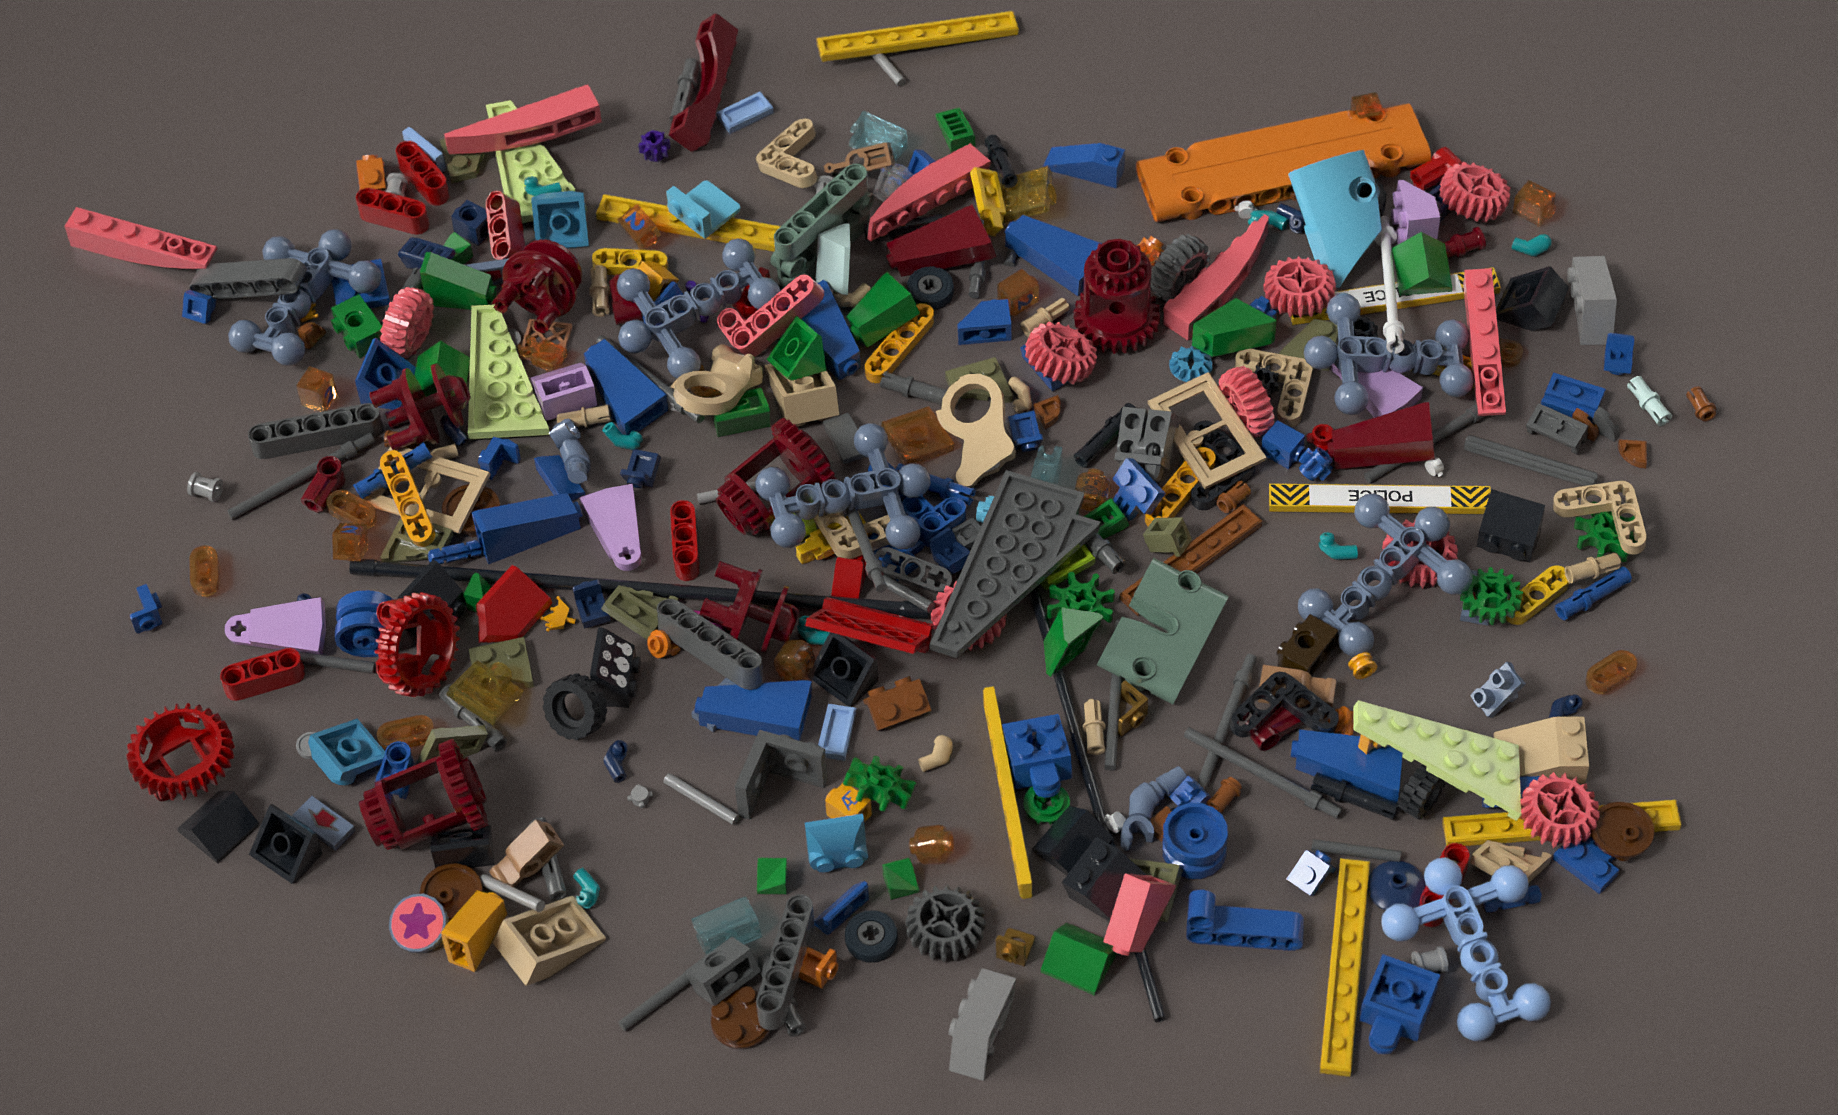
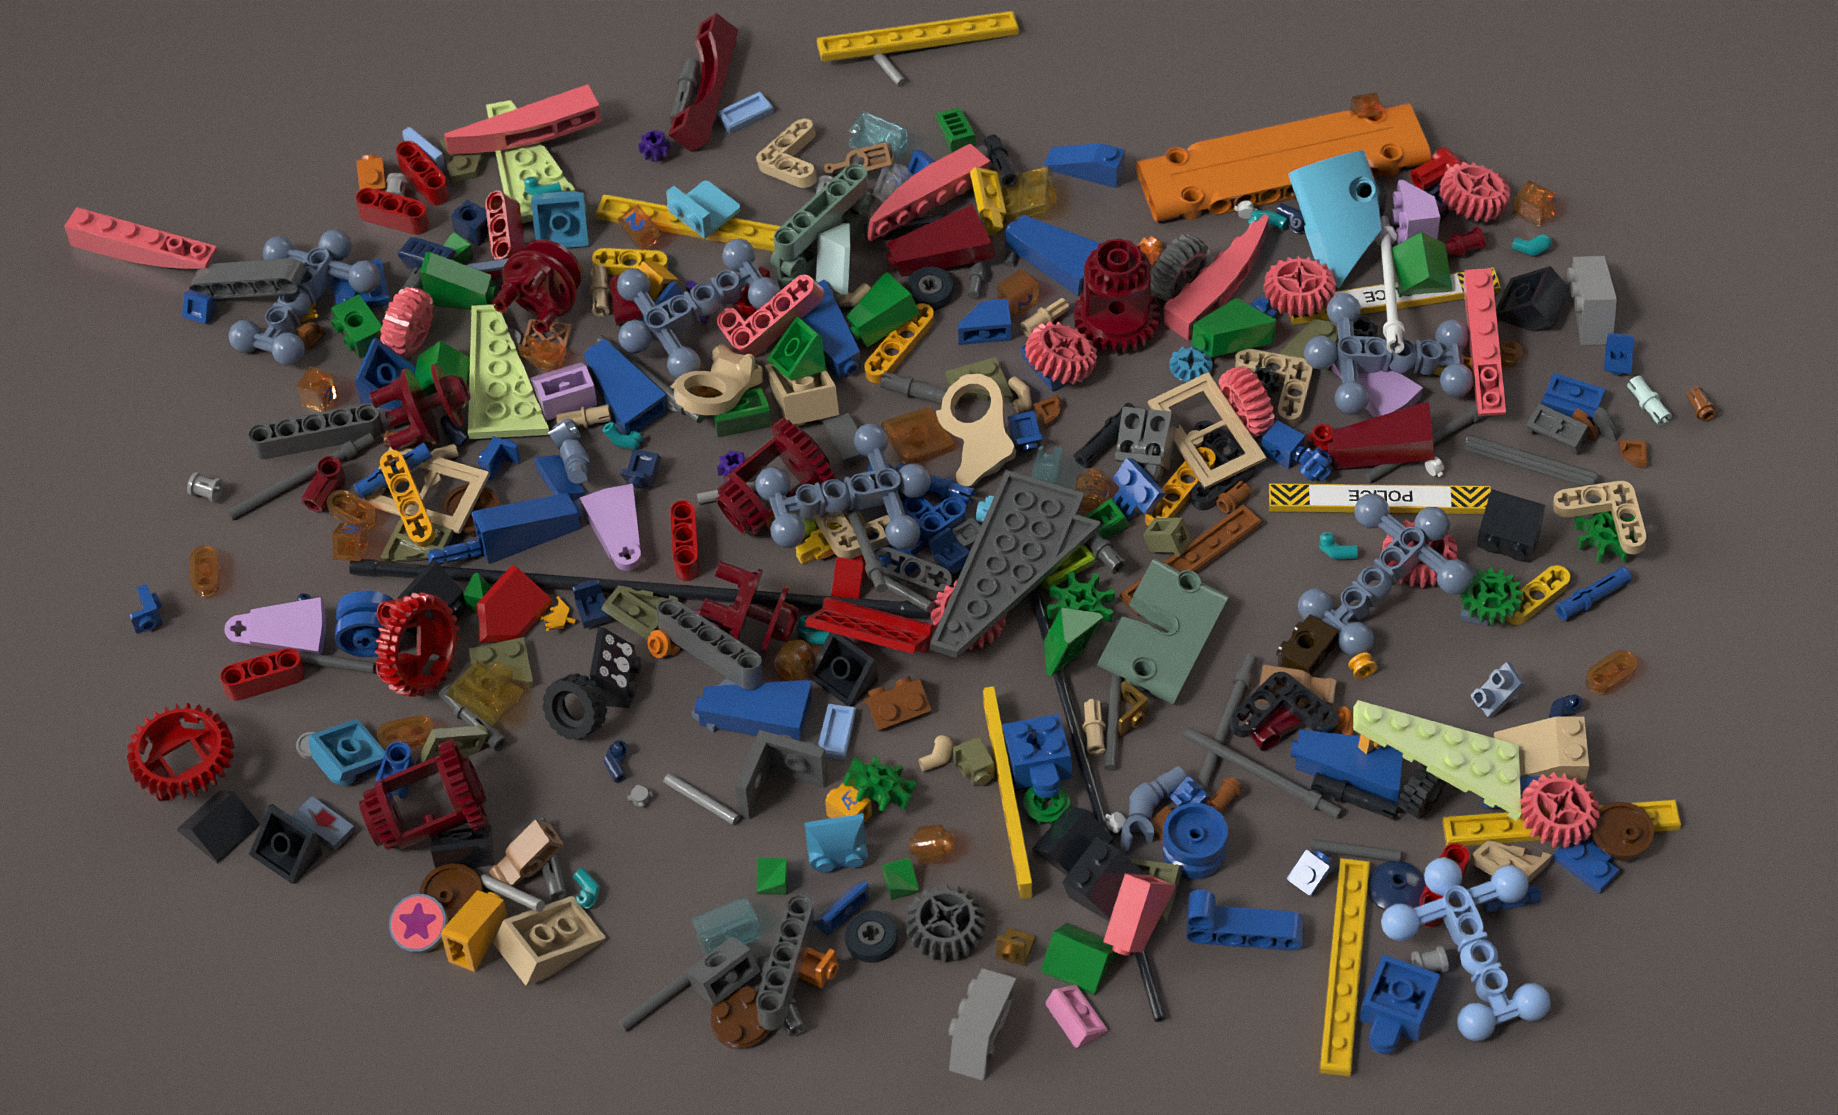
(729, 462): none -> dark purple gear
(974, 761): none -> olive brick
(1075, 1015): none -> bright pink slope
(1592, 567): tan axle -> none

